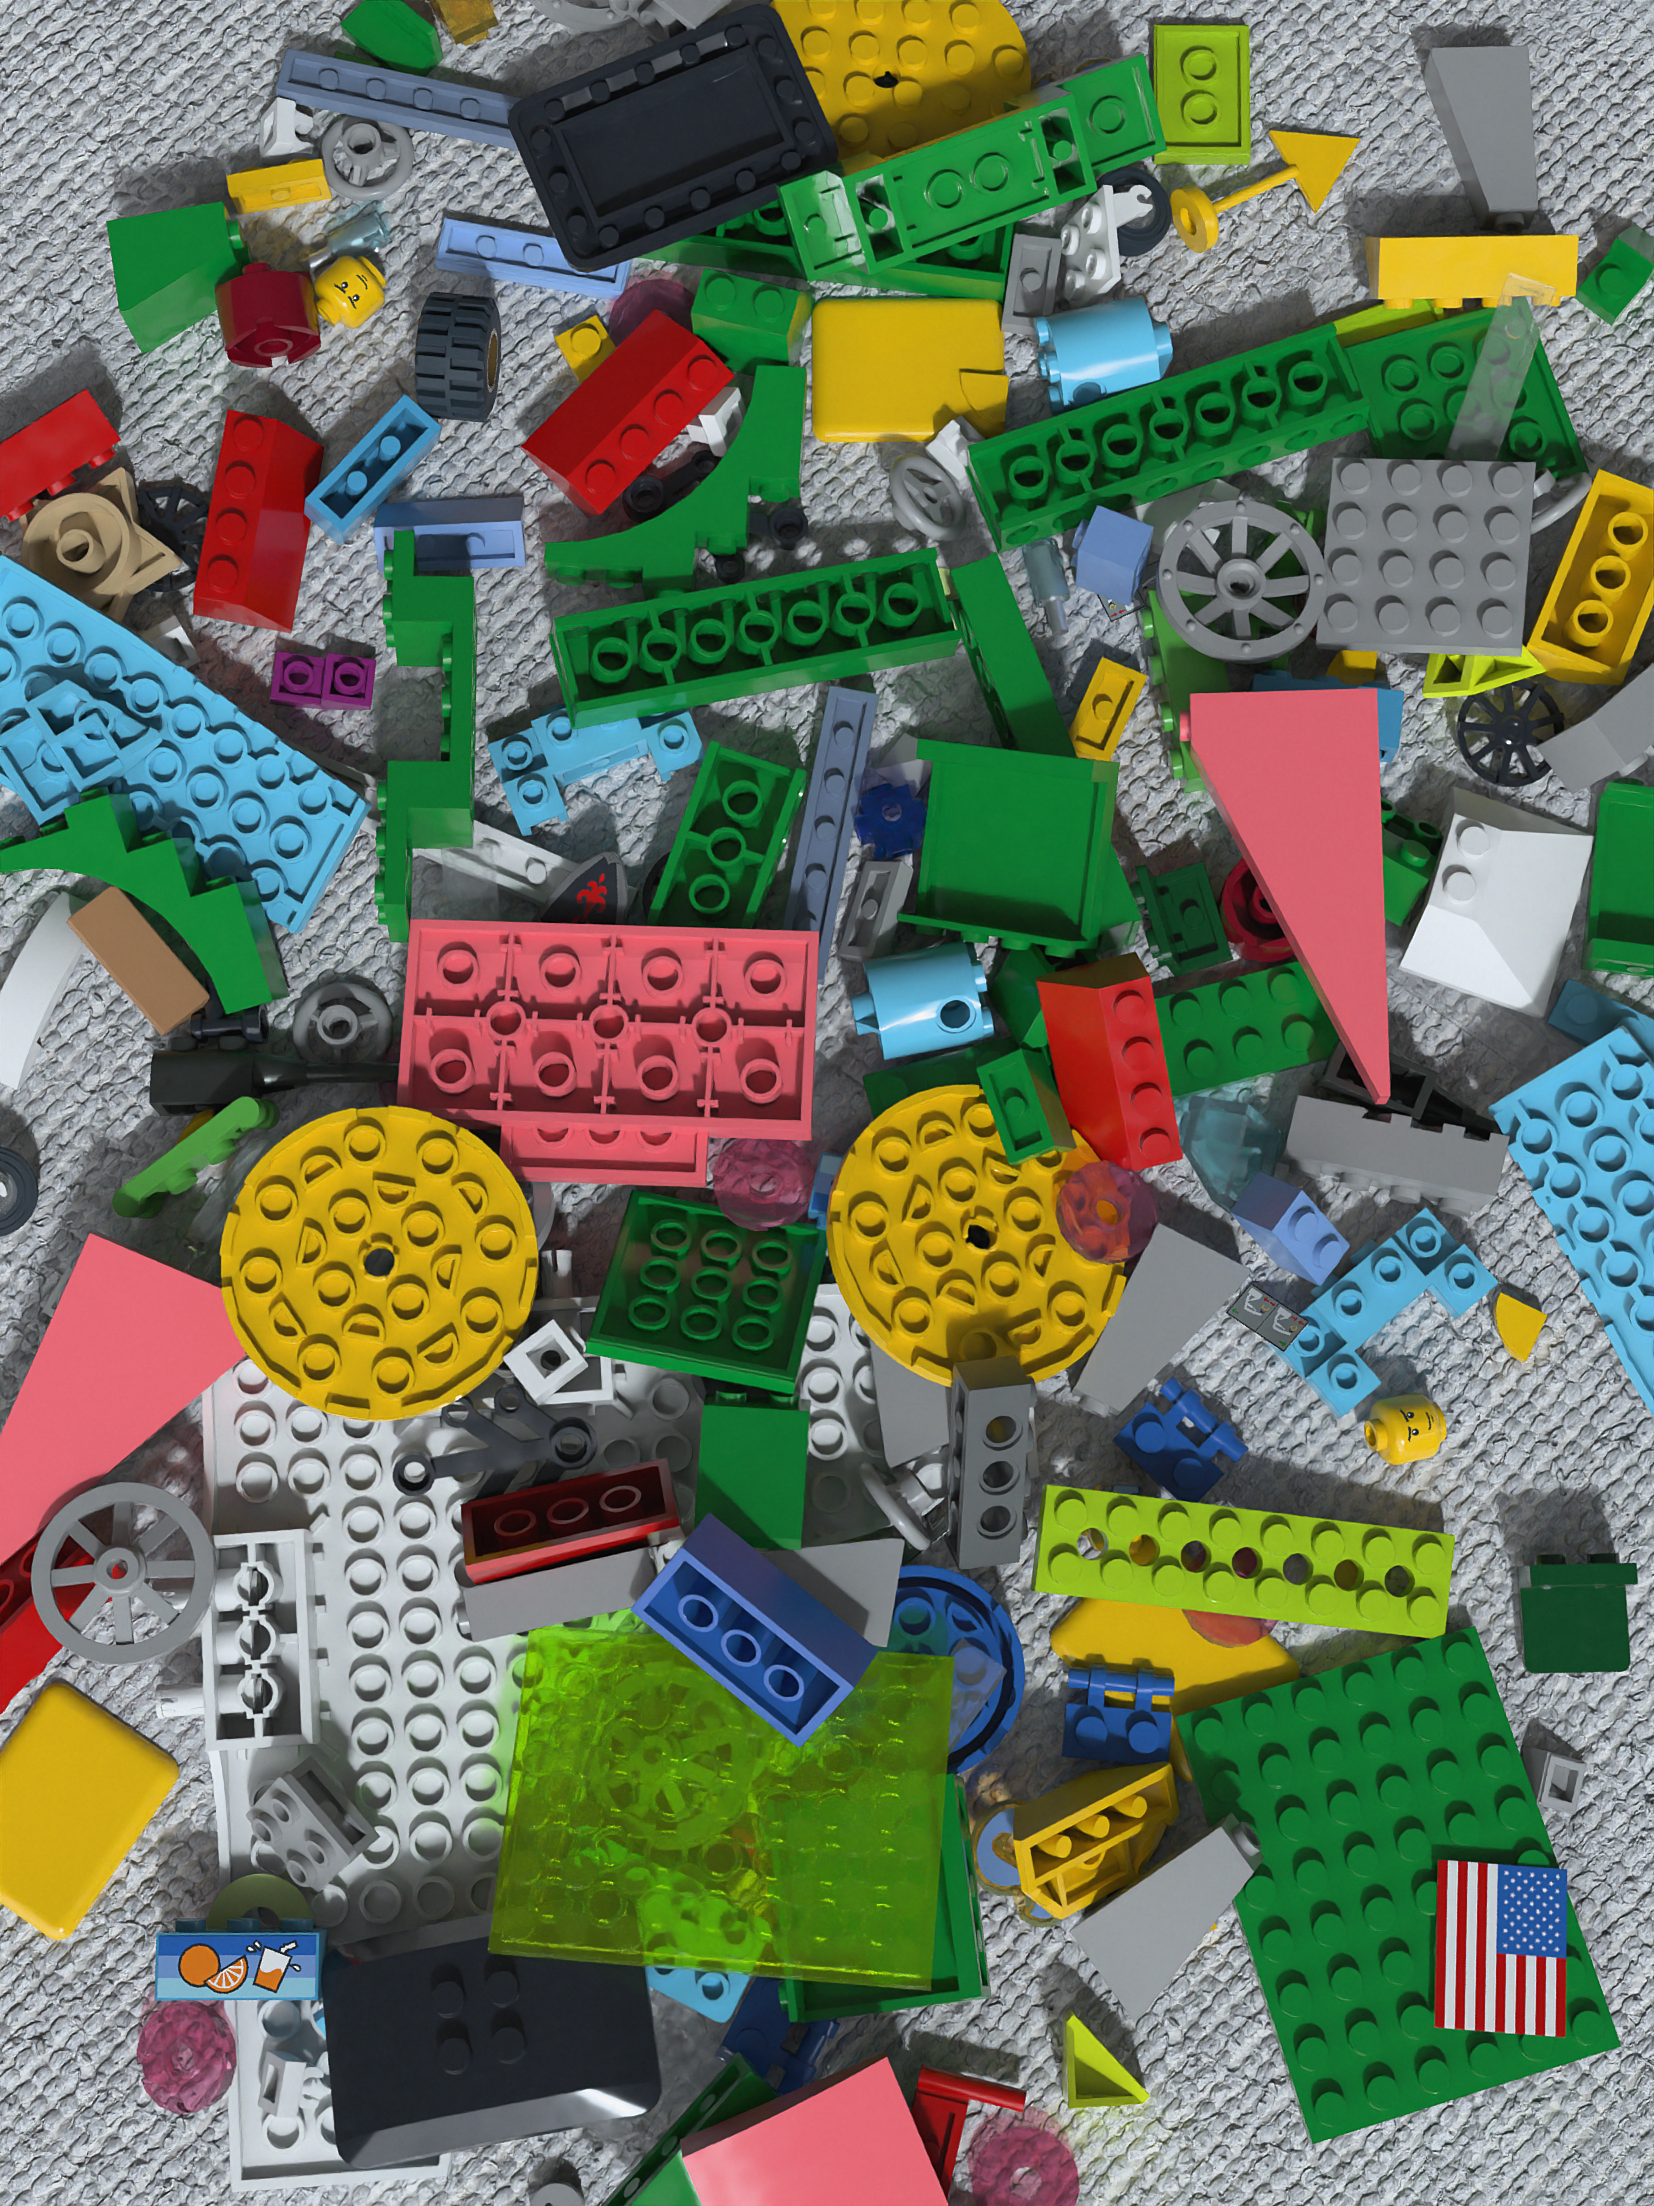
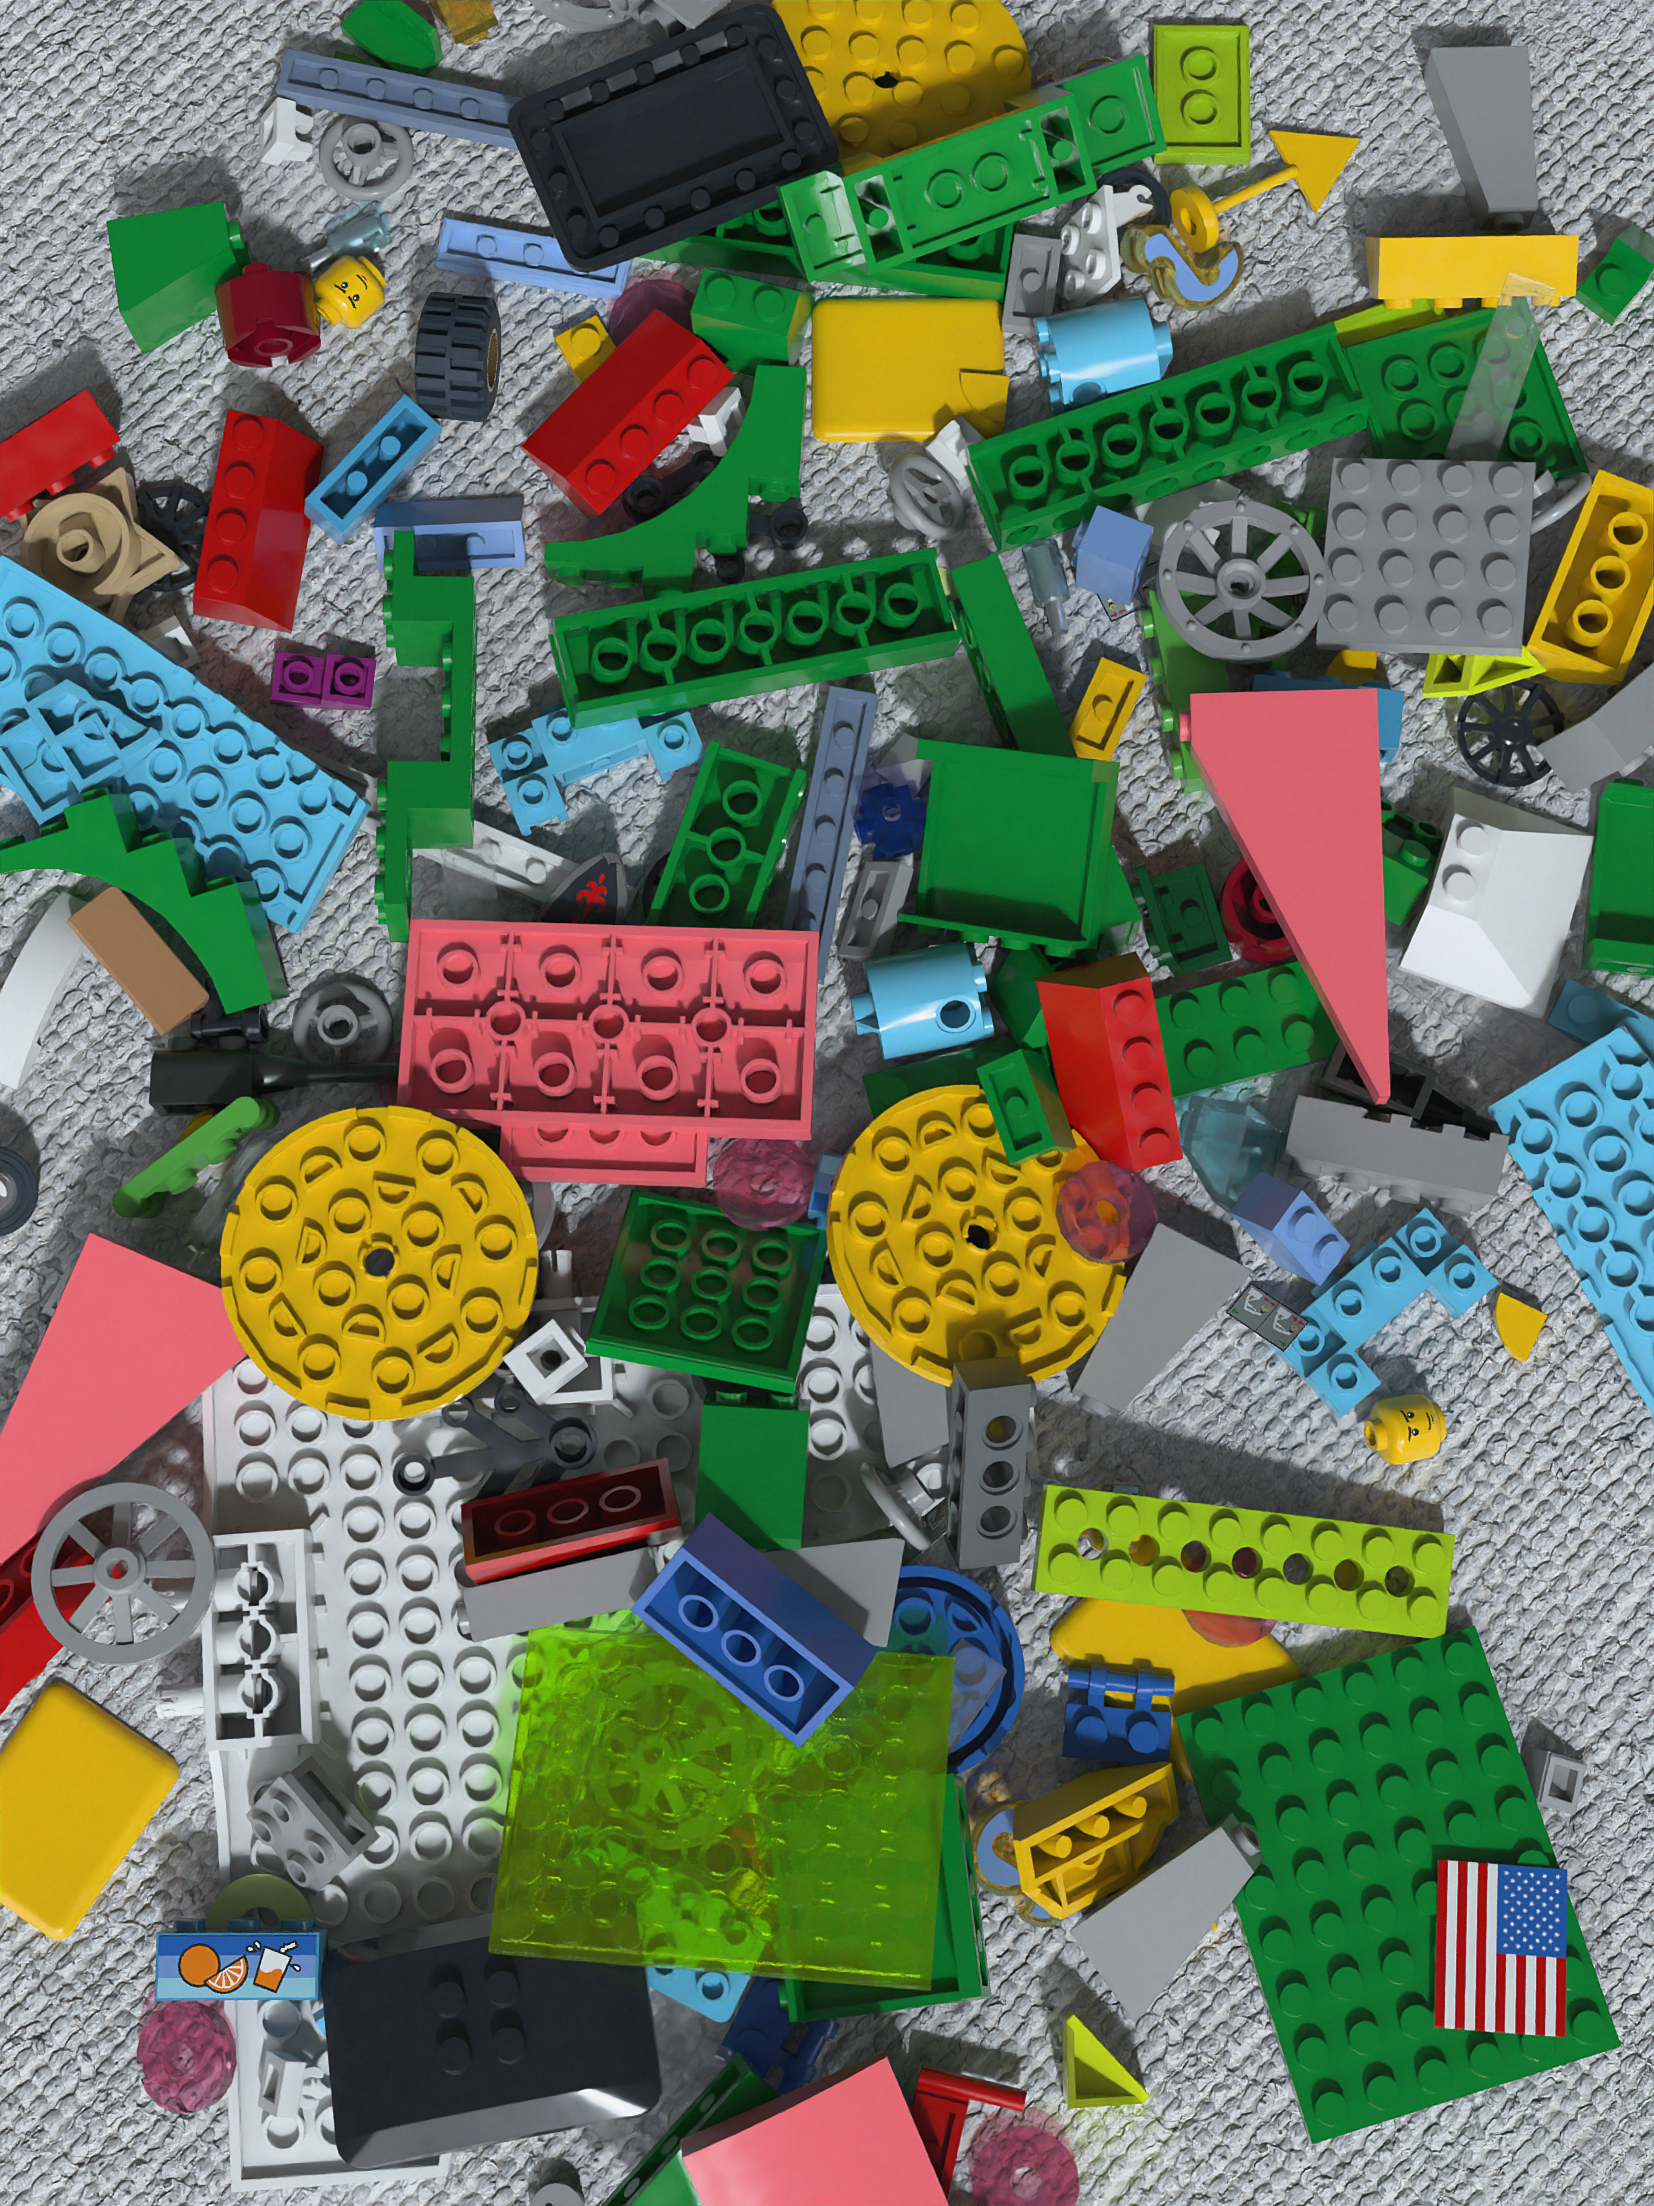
(279, 186): yellow plate -> none
(1169, 1455): blue plate -> none
(1174, 275): none -> clear yellow animal
(1575, 1614): dark green bracket -> none

